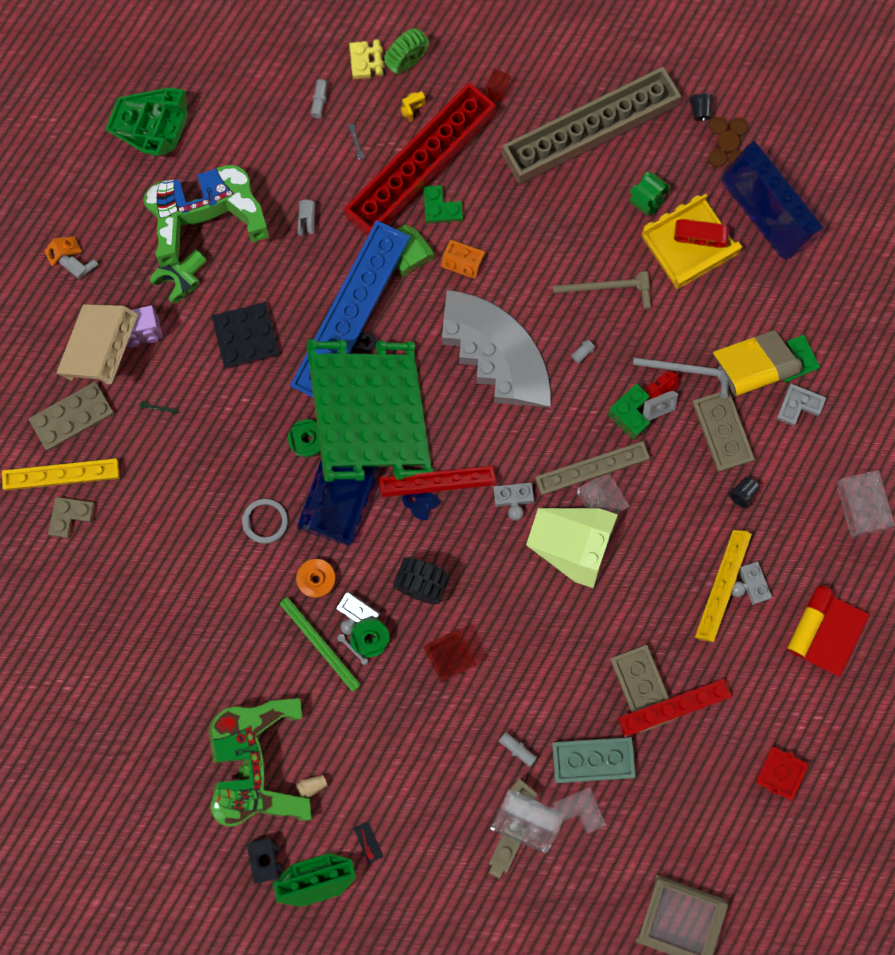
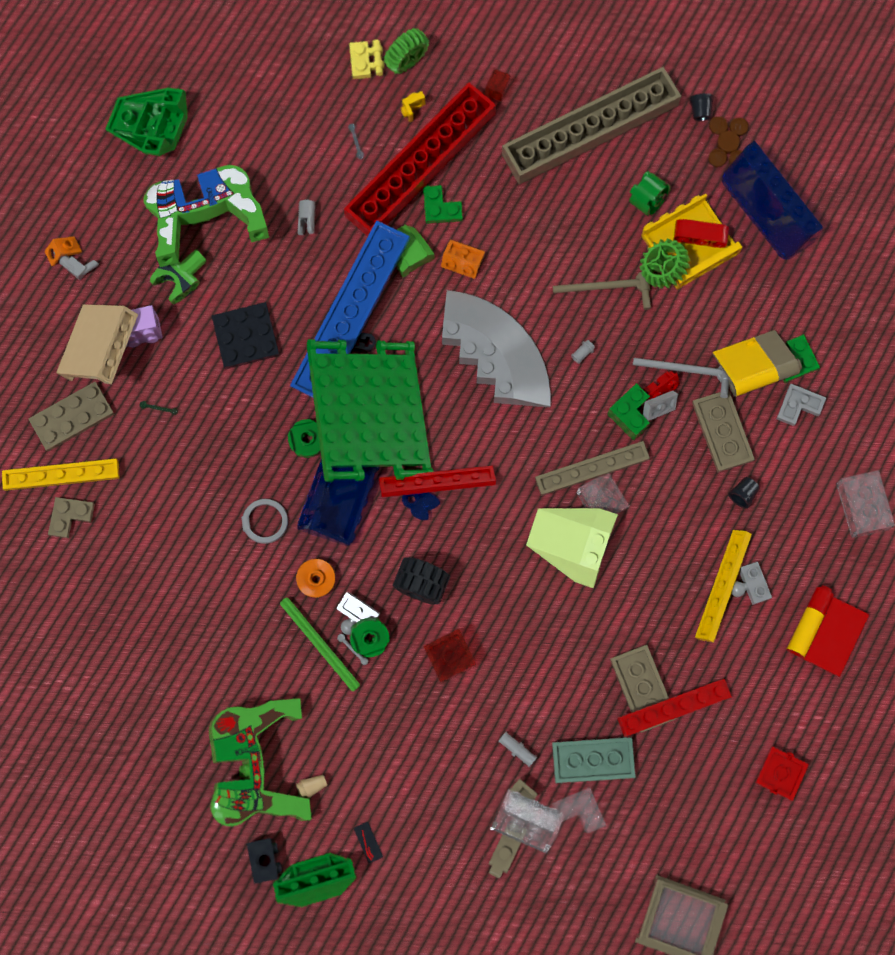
(319, 98): light grey pin -> none
(513, 496): light grey plate -> none
(671, 266): none -> bright green gear

